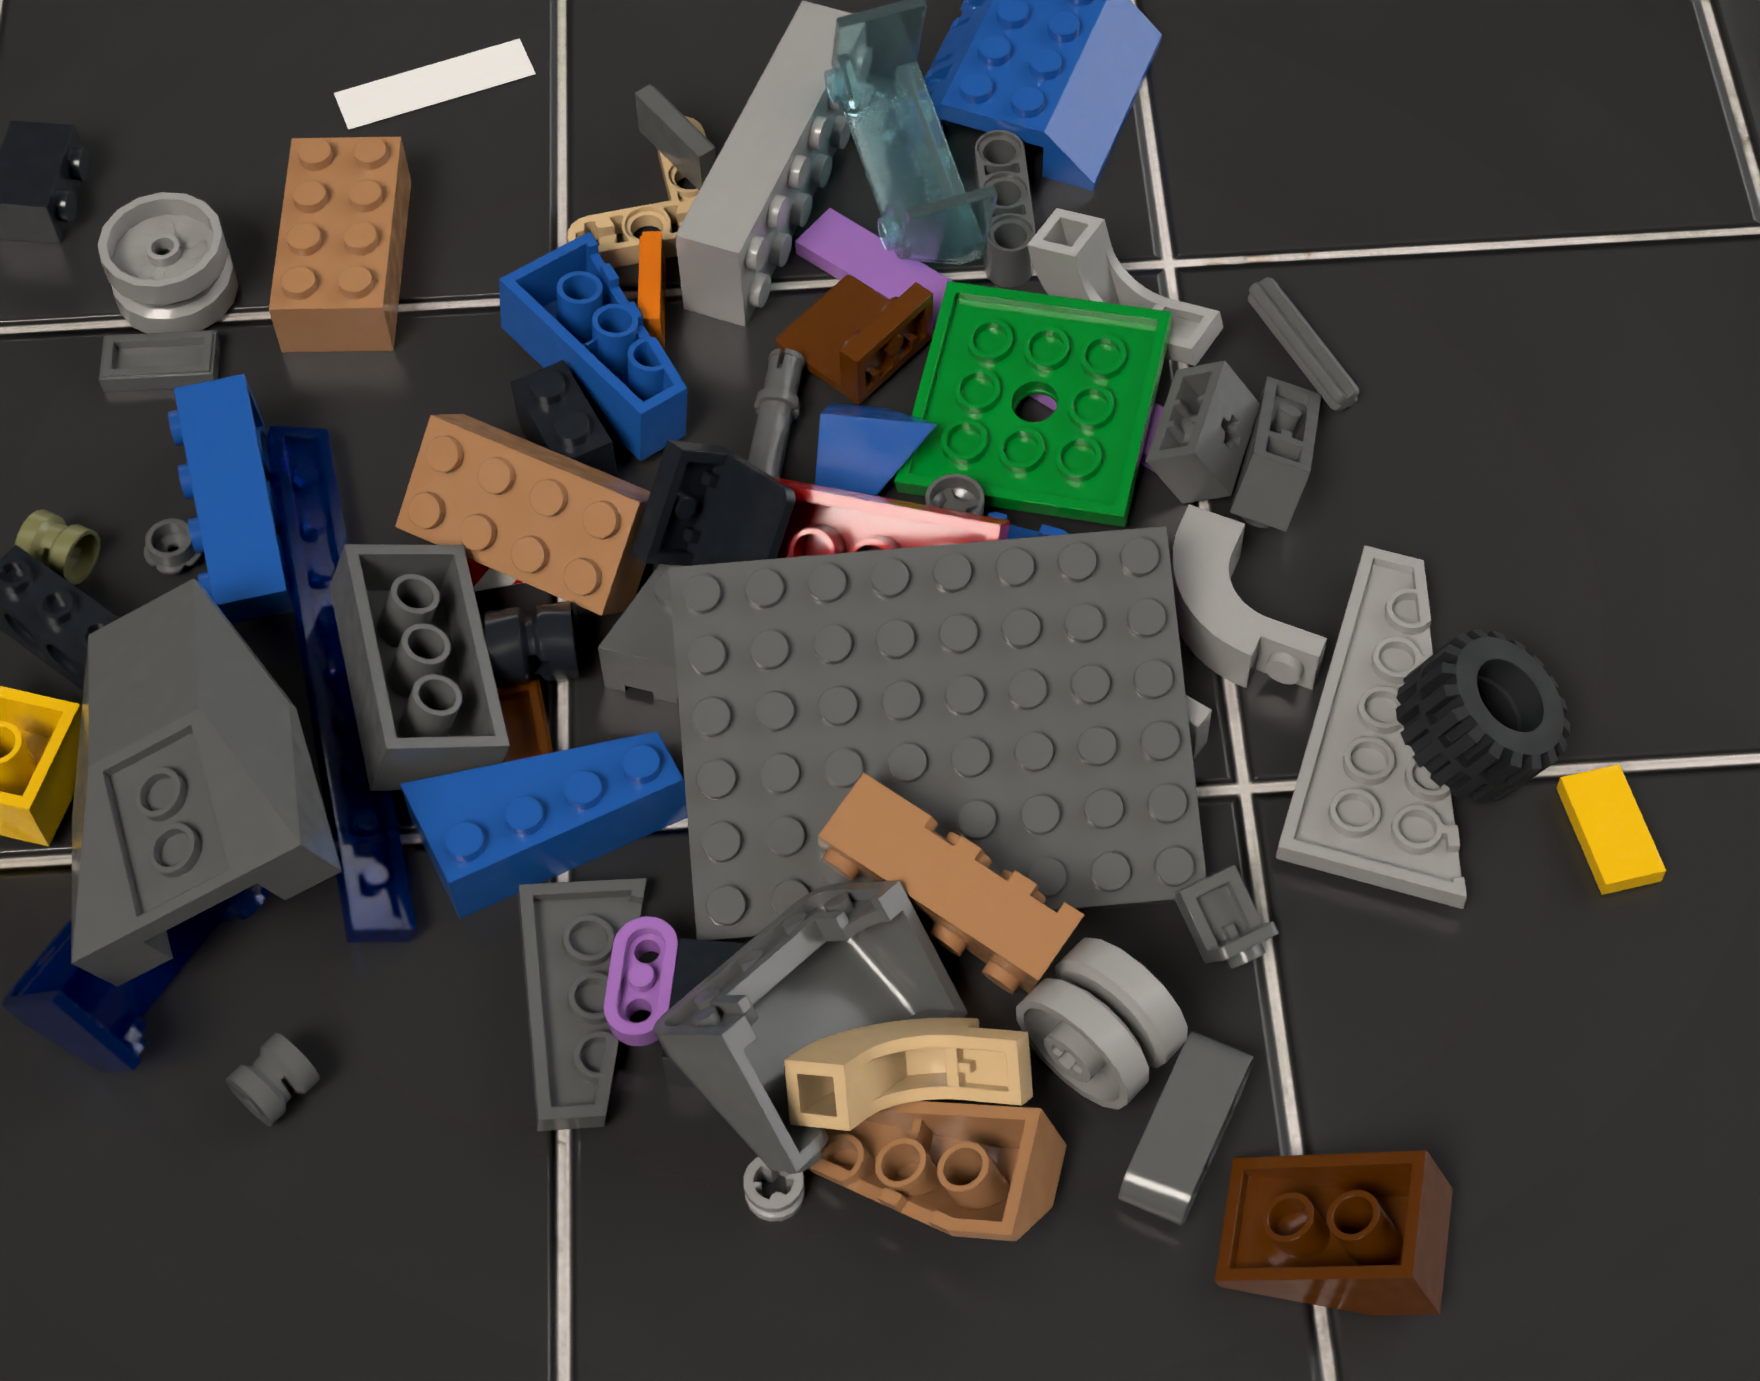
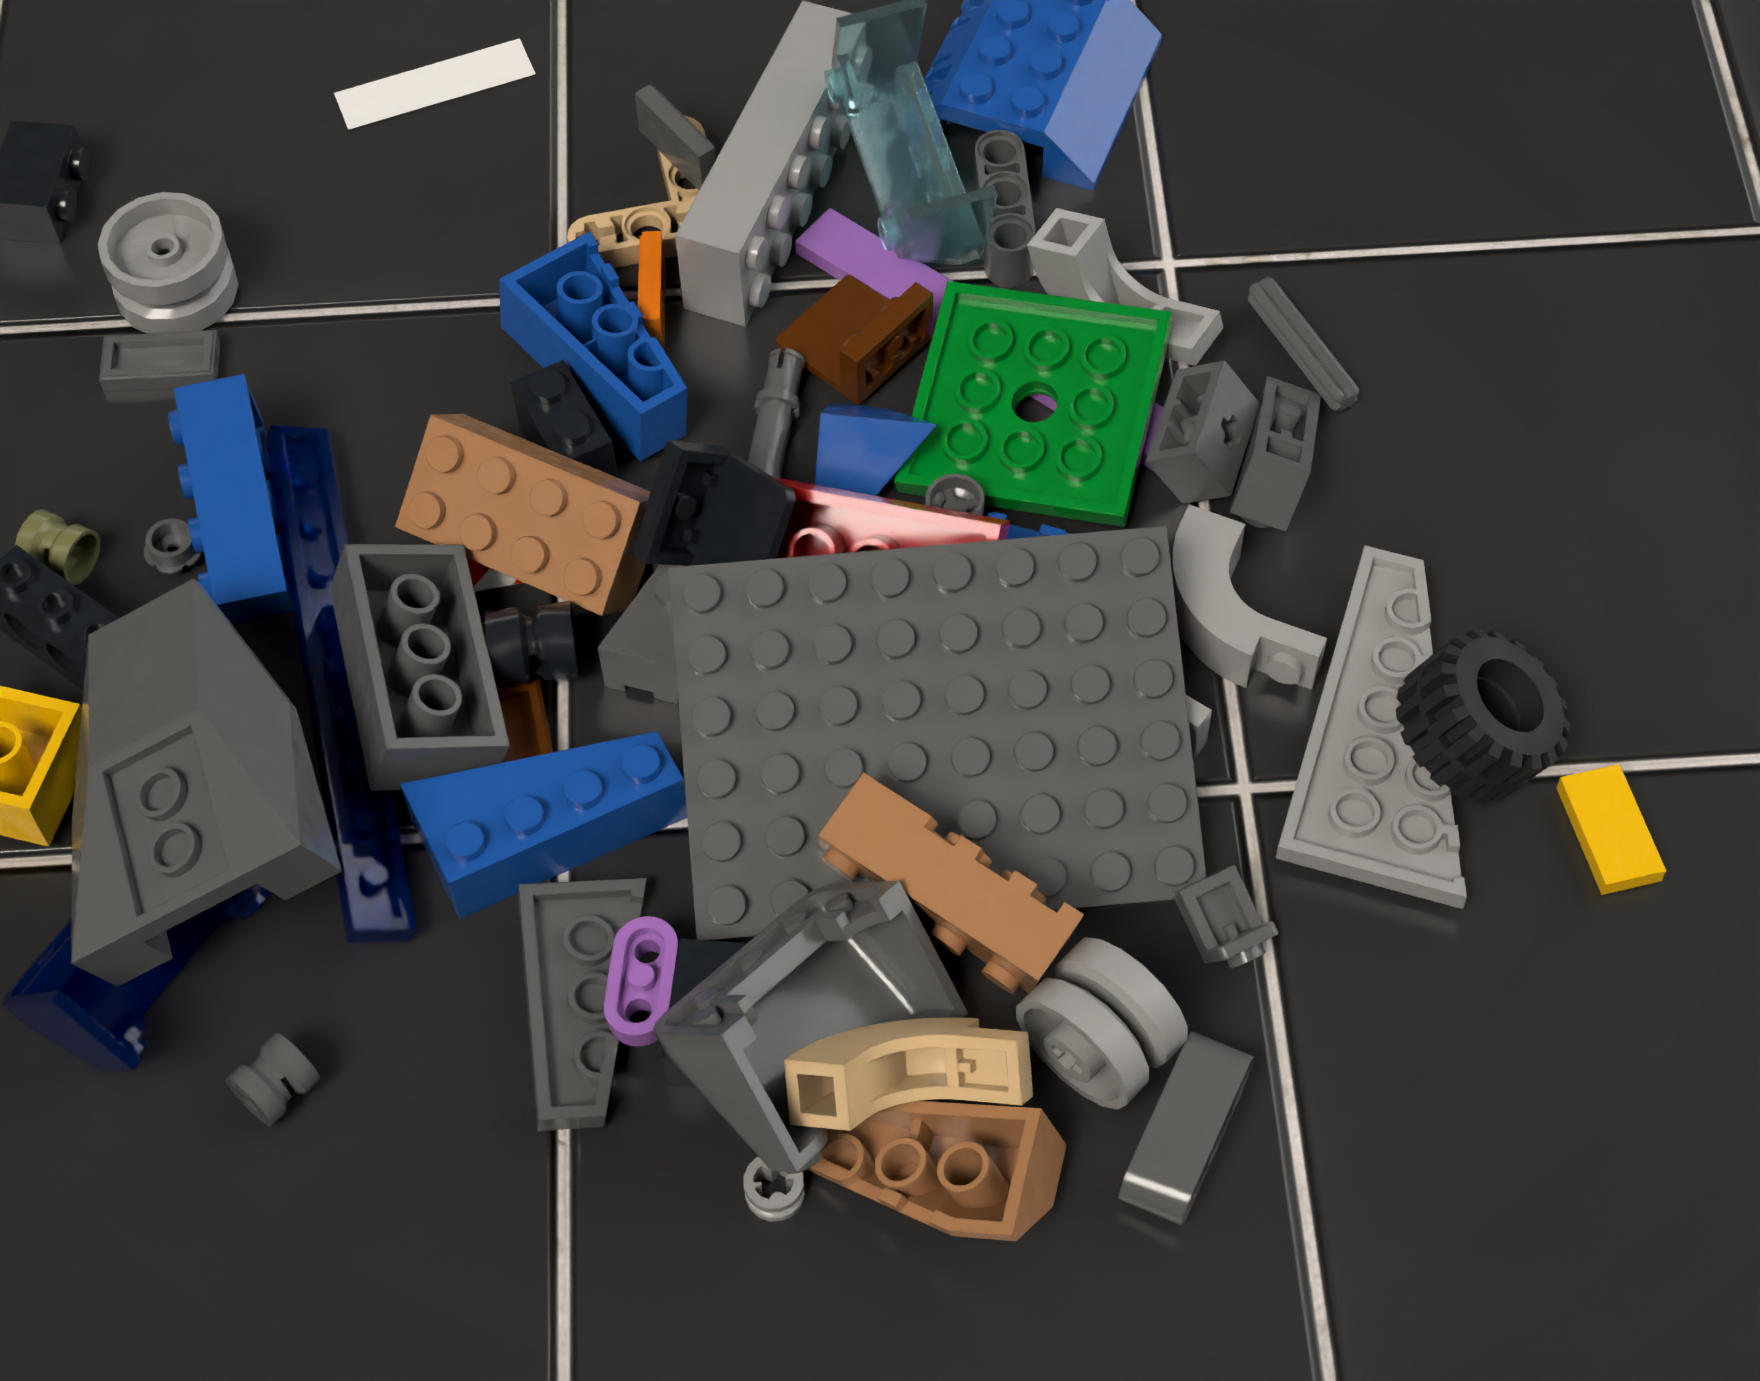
(341, 245): medium nougat brick -> none
(1338, 1231): reddish brown slope -> none

